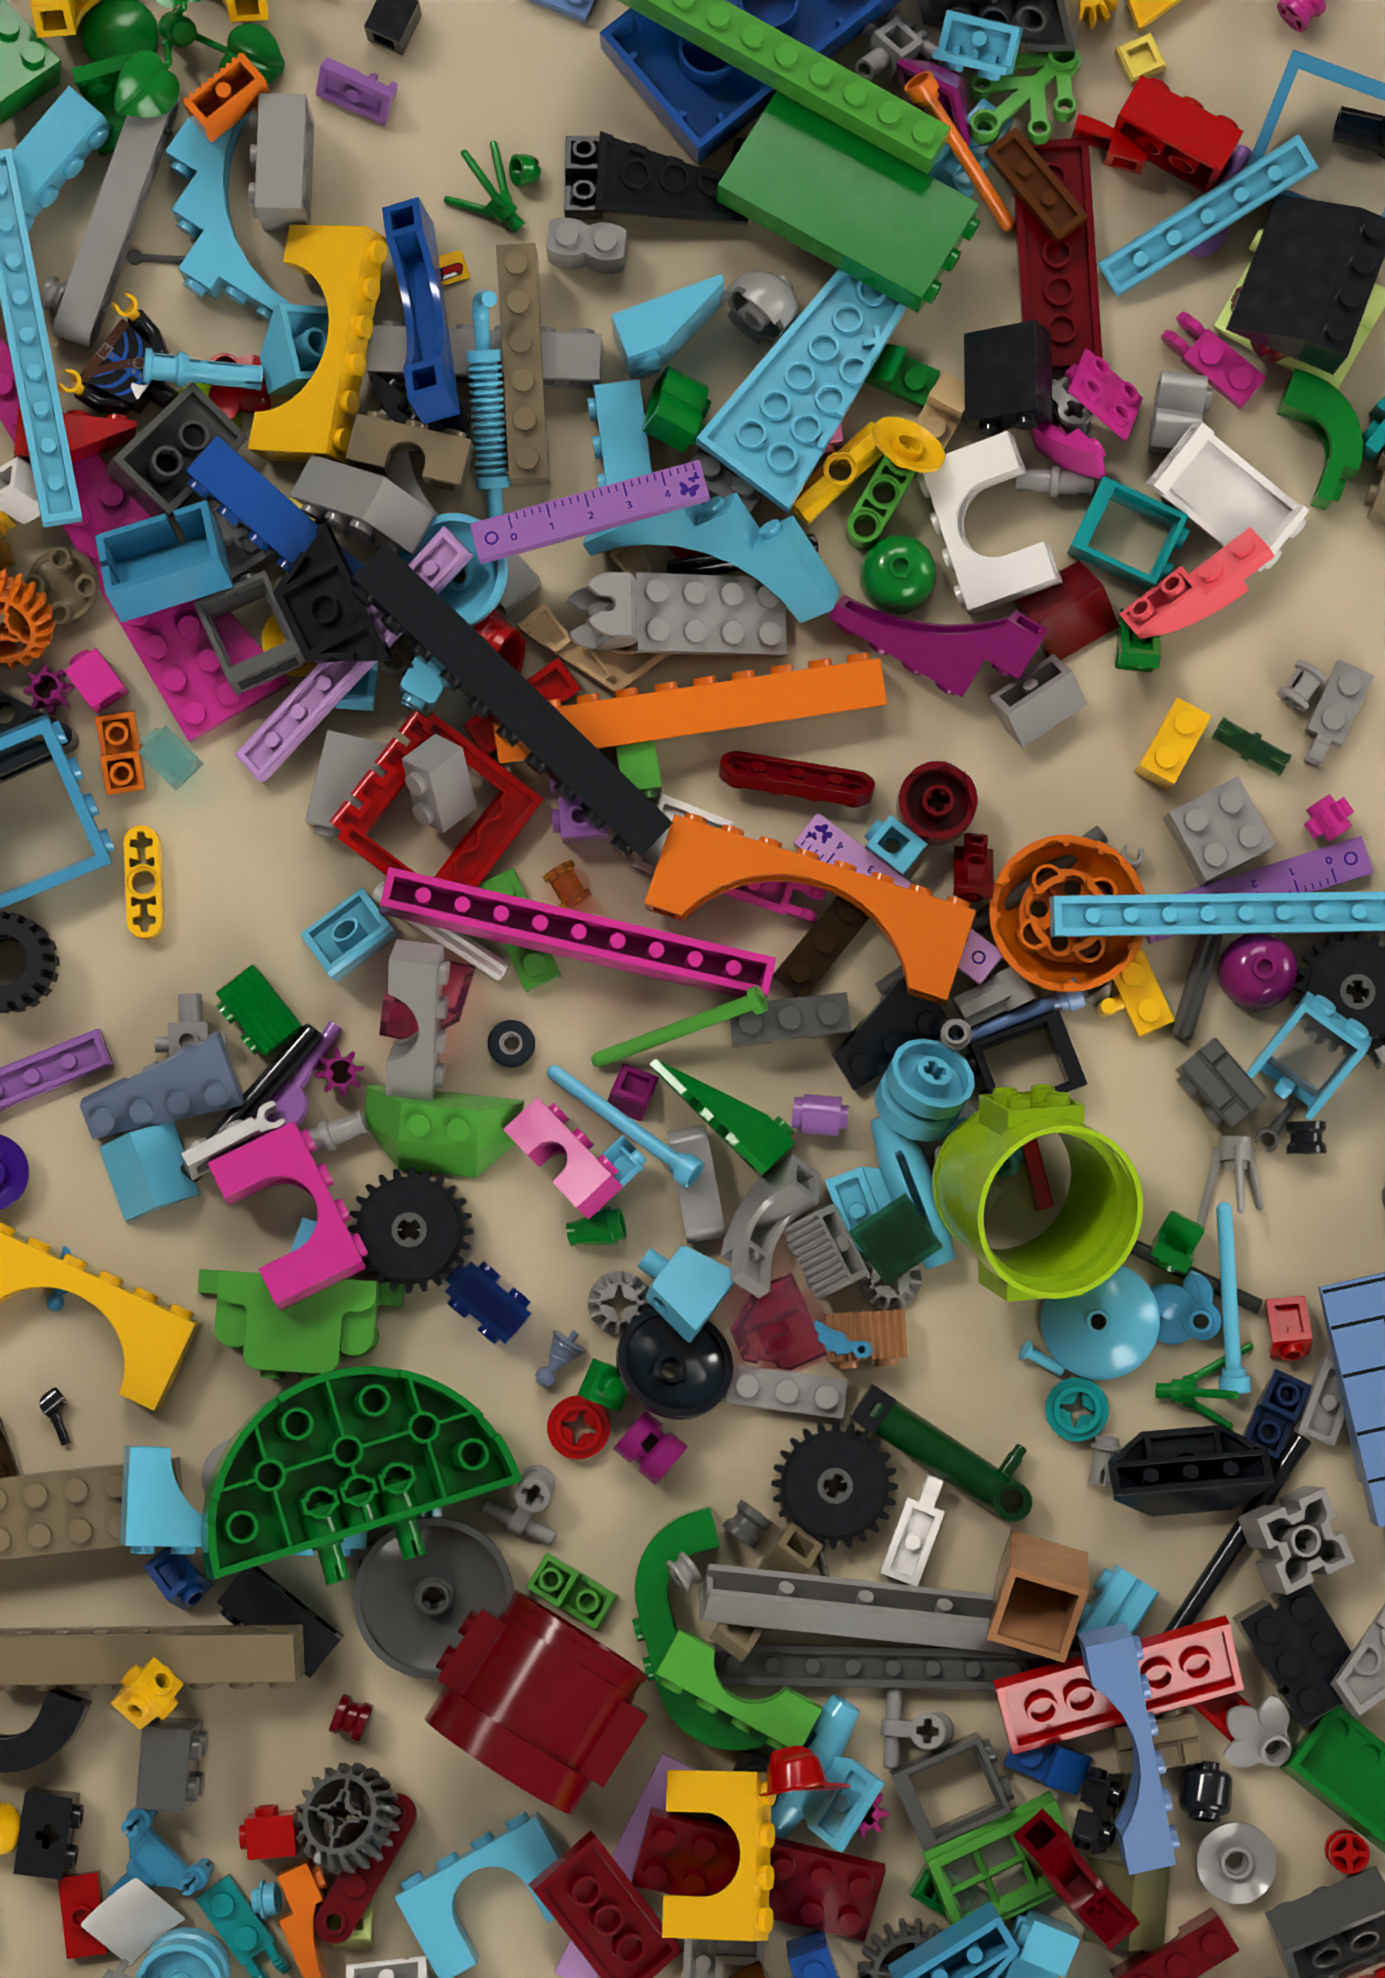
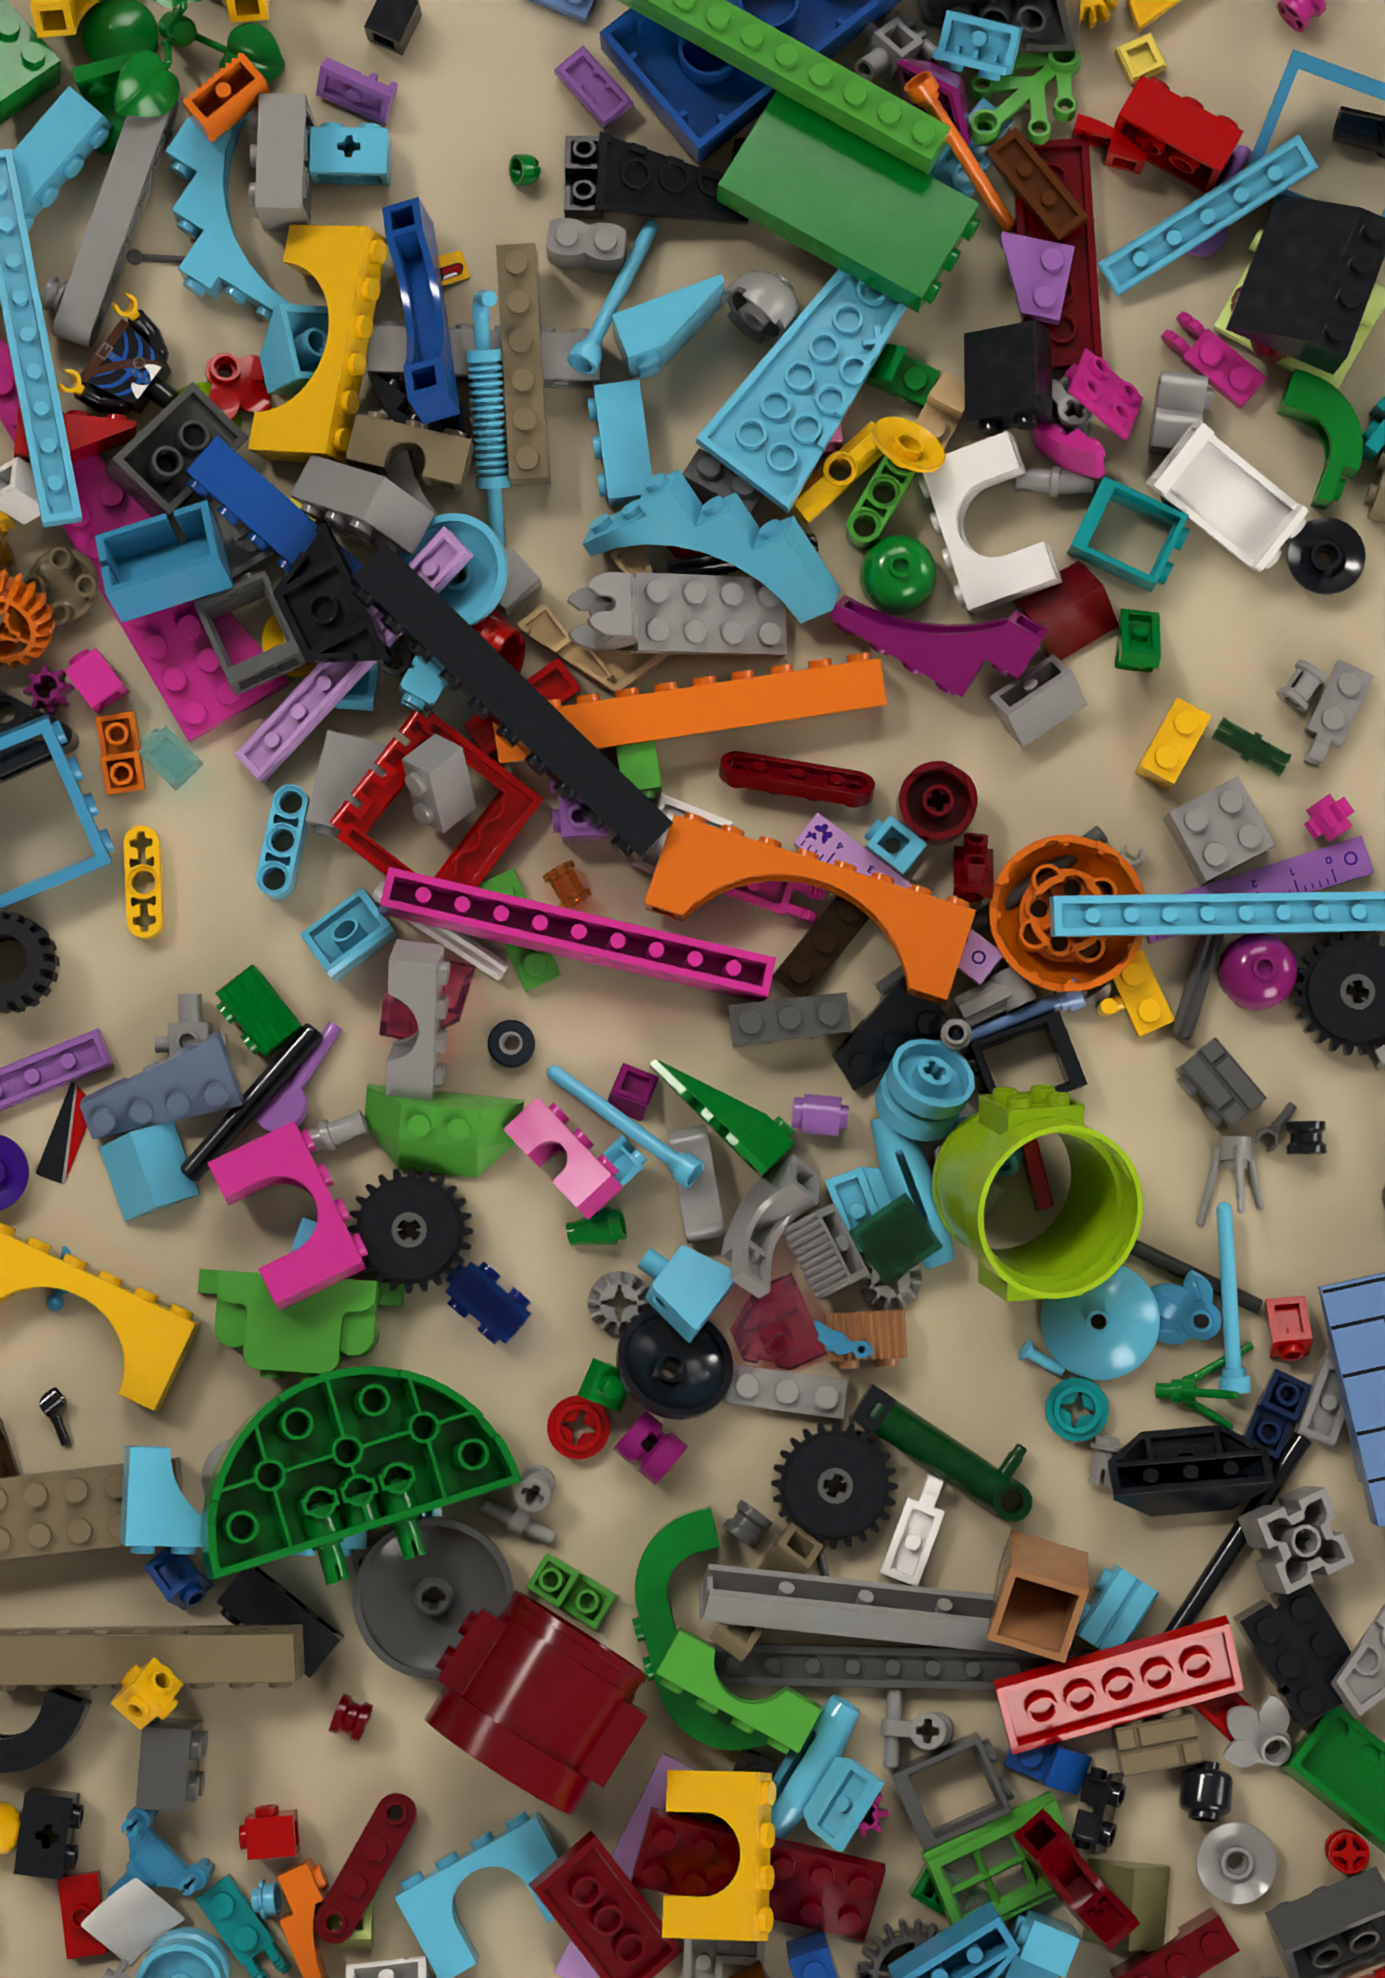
(64, 1138): none -> black sticker
(183, 369): medium azure pin -> none
(232, 1137): light grey plate -> none
(288, 861): none -> medium azure beam
(328, 1073): magenta gear -> none
(342, 1795): dark grey gear -> none
(368, 163): none -> medium azure brick
(501, 204): green plant -> none
(562, 1352): sand blue piece -> none
(586, 354): none -> medium azure piece
(590, 512): medium lavender tile -> none
(593, 87): none -> medium lavender plate
(676, 409): green brick -> none
(683, 1572): light grey bush -> none
(753, 1001): bright green bar -> none
(797, 1770): red piece -> none
(1038, 274): none -> medium lavender wing
(1142, 1824): medium blue arch -> none
(1176, 1242): green bracket -> none
(1190, 597): coral slope -> none
(1312, 1052): window -> none
(1337, 541): none -> black dish

